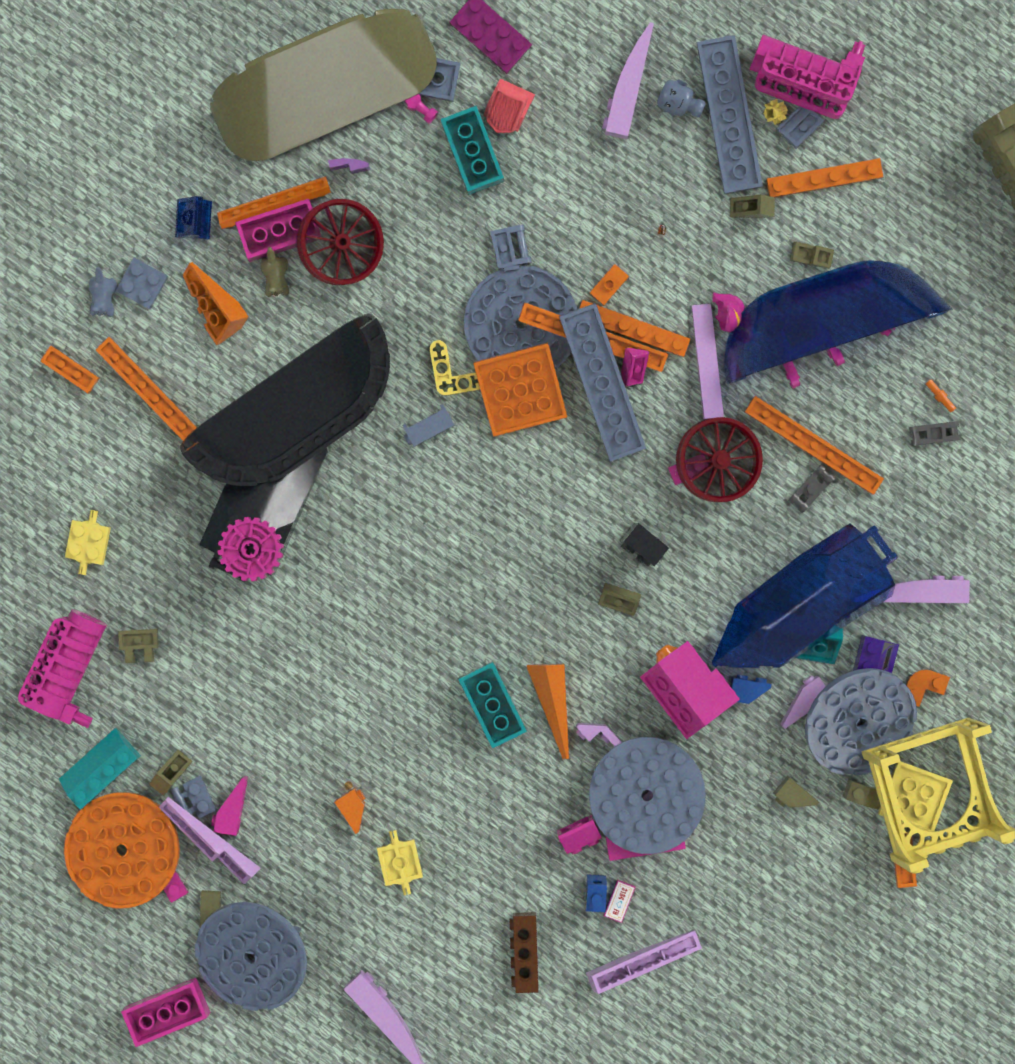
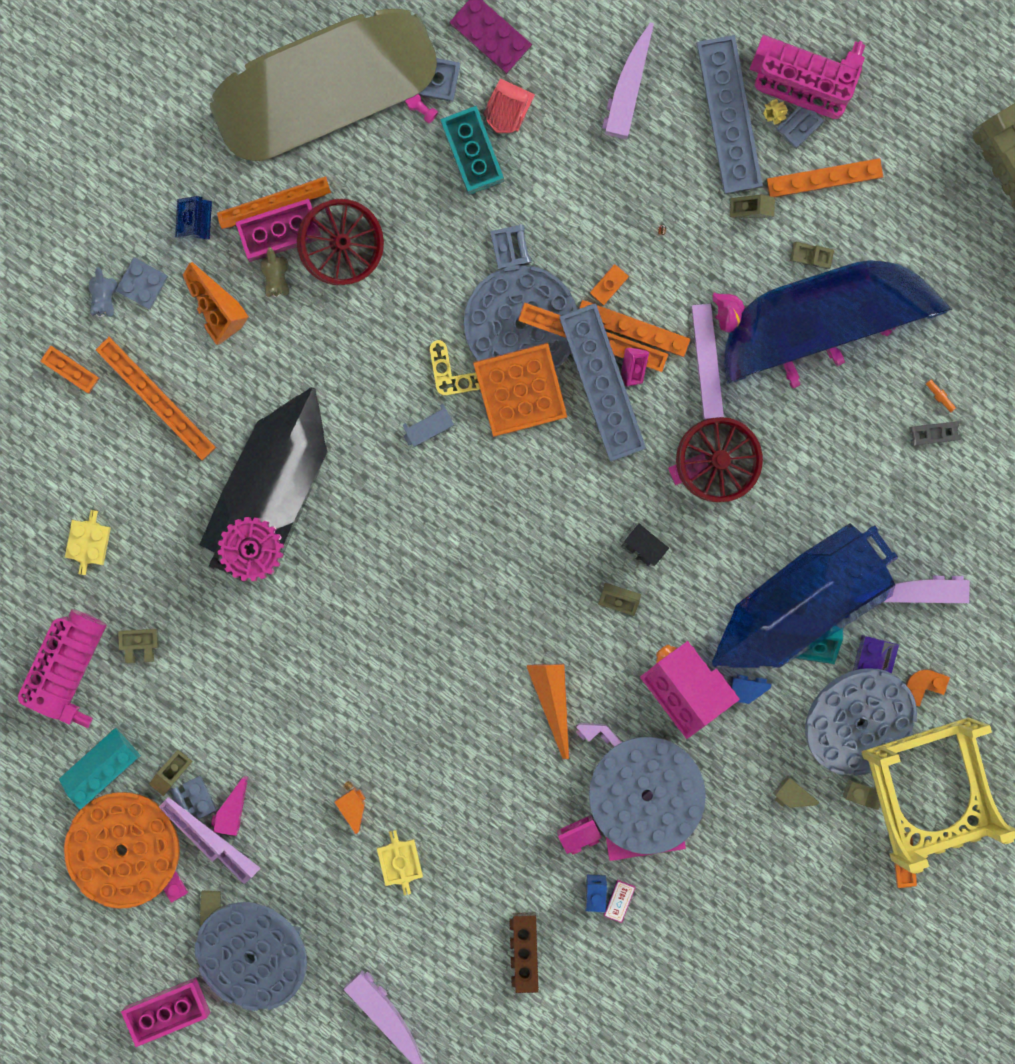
(295, 408): black windscreen -> none
(355, 165): medium lavender slope -> none
(492, 704): teal brick -> none
(642, 961): lavender slope -> none
(677, 99): sand blue piece -> none
(803, 700): lavender slope -> none
(811, 488): dark grey plate -> none
(814, 445): orange plate -> none
(919, 795): light yellow plate -> none

